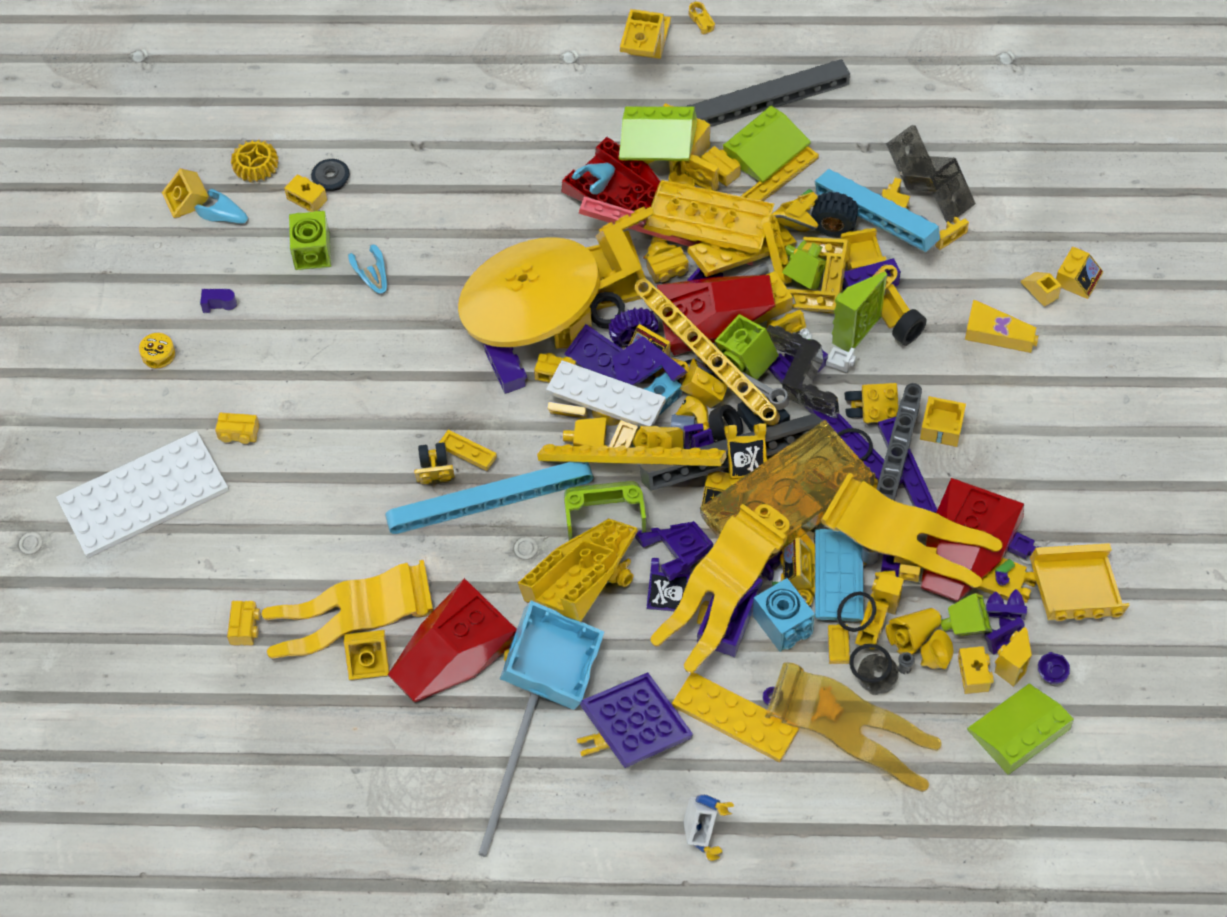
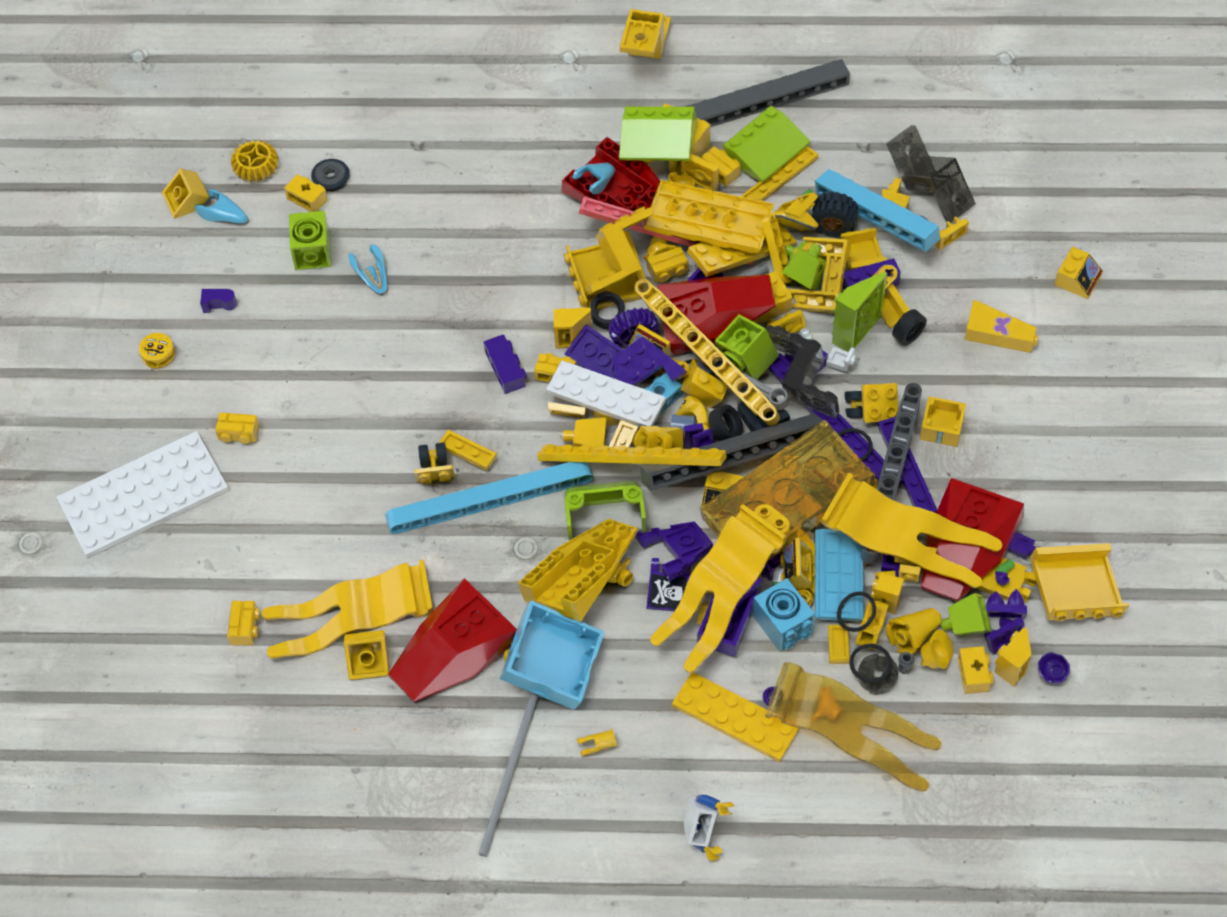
(515, 313): yellow dish -> none
(636, 720): dark purple plate -> none
(702, 19): yellow piece -> none
(745, 452): flag -> none
(1021, 727): lime slope -> none
(1042, 287): yellow slope -> none

